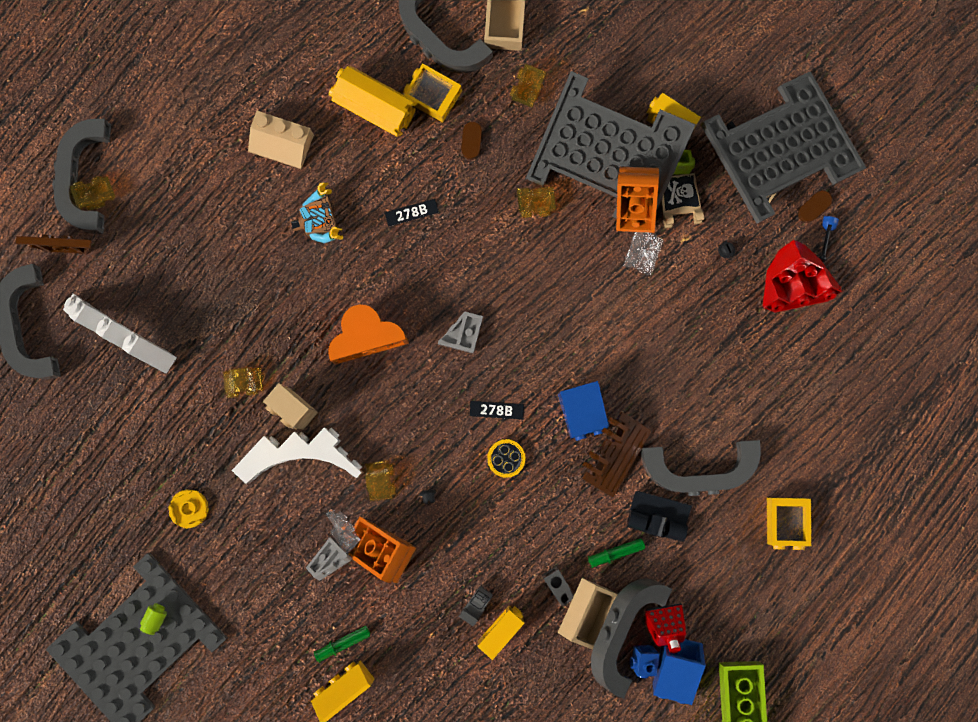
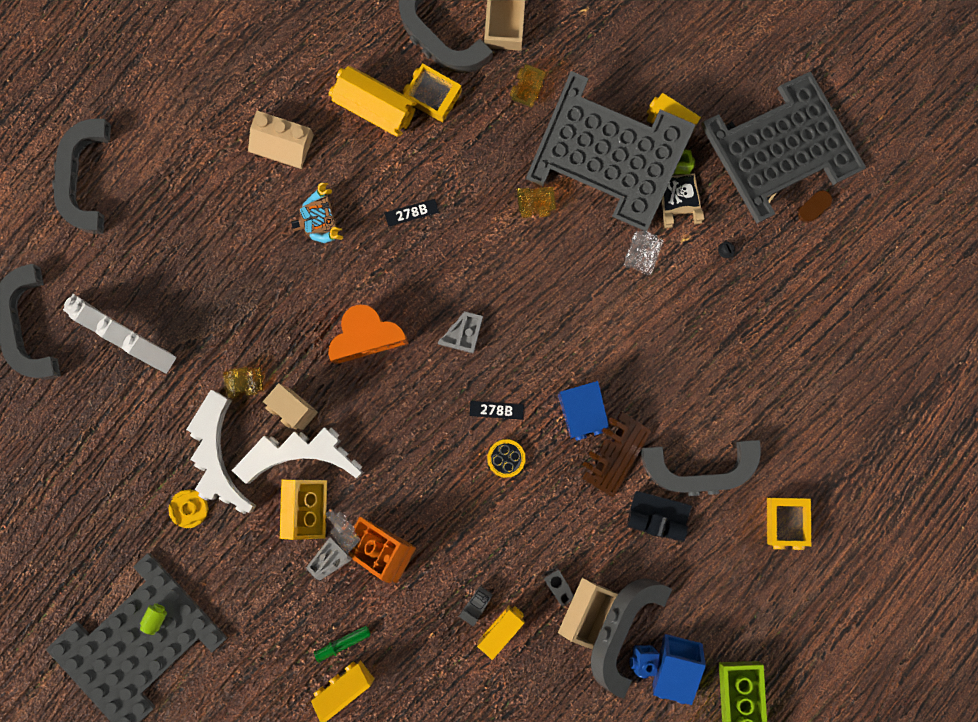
(48, 243): reddish brown wing -> none
(92, 194): clear yellow cylinder -> none
(215, 481): none -> white arch
(303, 509): none -> yellow slope
(378, 480): clear yellow cylinder -> none
(428, 495): black piece -> none
(471, 140): reddish brown tile -> none
(616, 553): green axle -> none
(637, 199): orange brick -> none
(666, 626): red torso -> none
(797, 280): red brick -> none
(829, 224): hinge -> none

